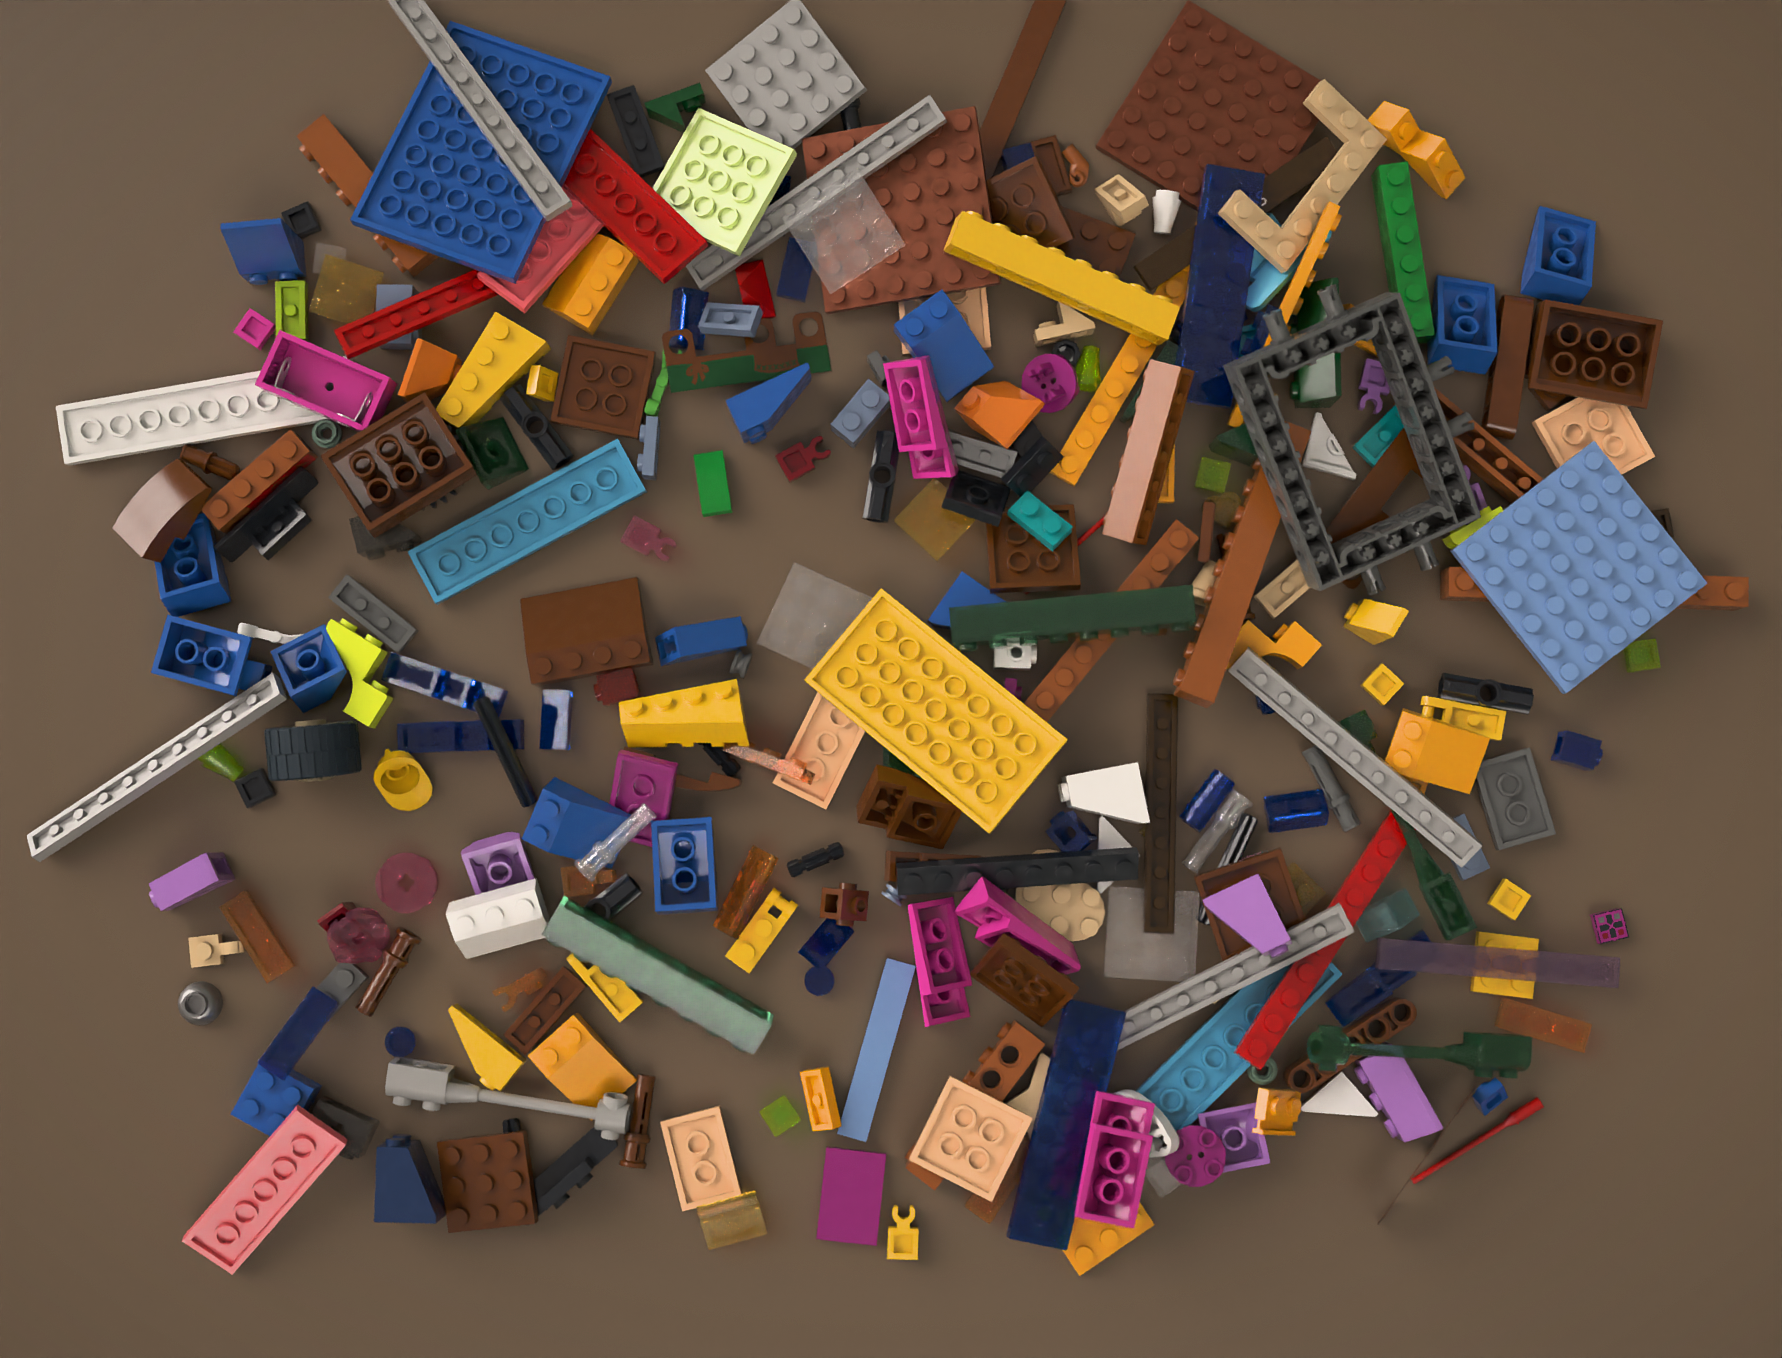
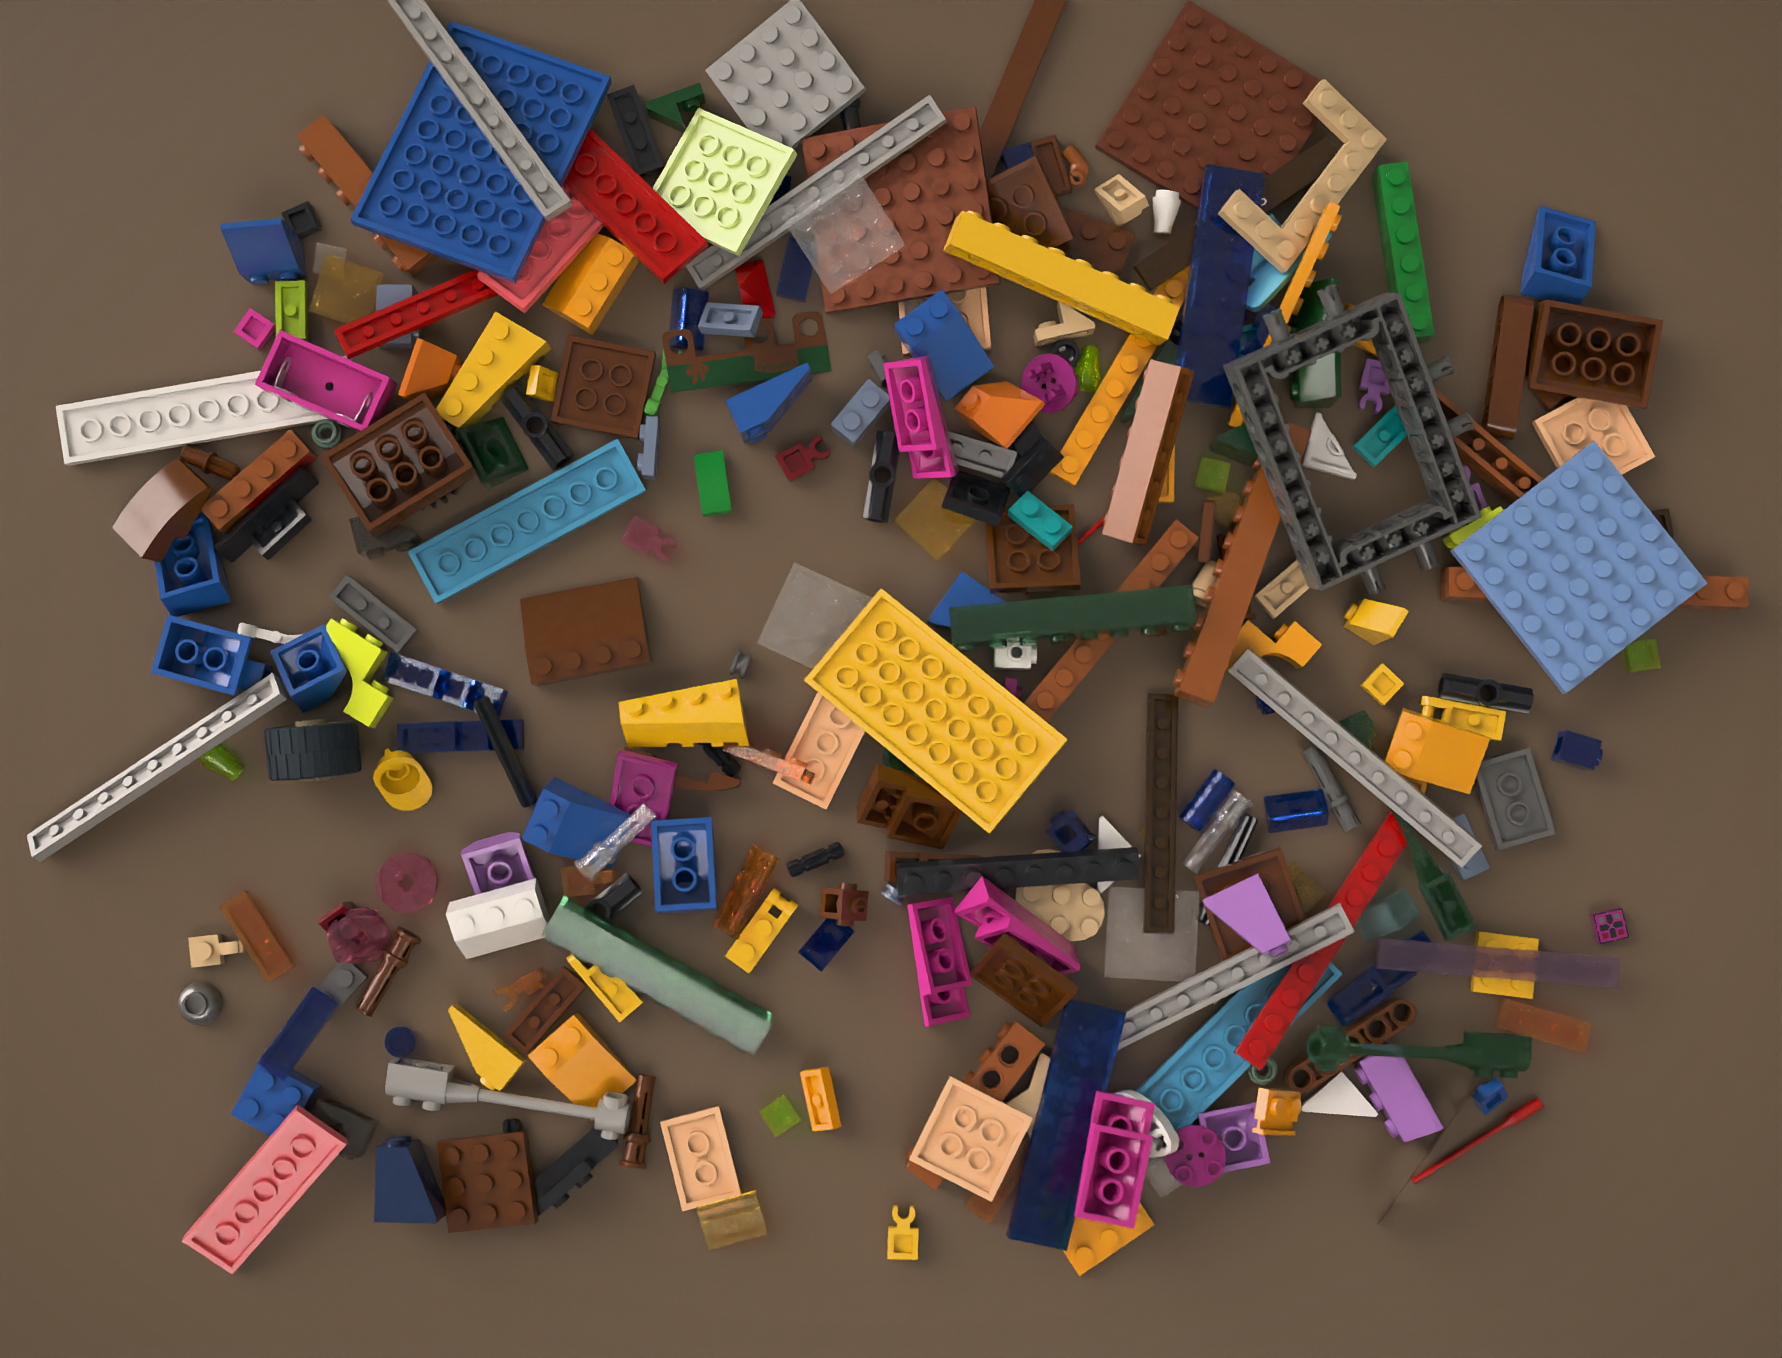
(191, 881): medium lavender slope -> none
(255, 788): black tile -> none
(556, 719): clear blue slope -> none
(617, 687): clear red brick -> none
(701, 640): blue slope -> none
(819, 982): clear blue tile -> none
(851, 1196): magenta tile -> none
(876, 1049): medium blue tile -> none
(1107, 792): white slope -> none
(1365, 504): reddish brown piece -> none
(1424, 151): light orange arch -> none
(1463, 324): blue slope -> none
(1509, 899): yellow plate -> none

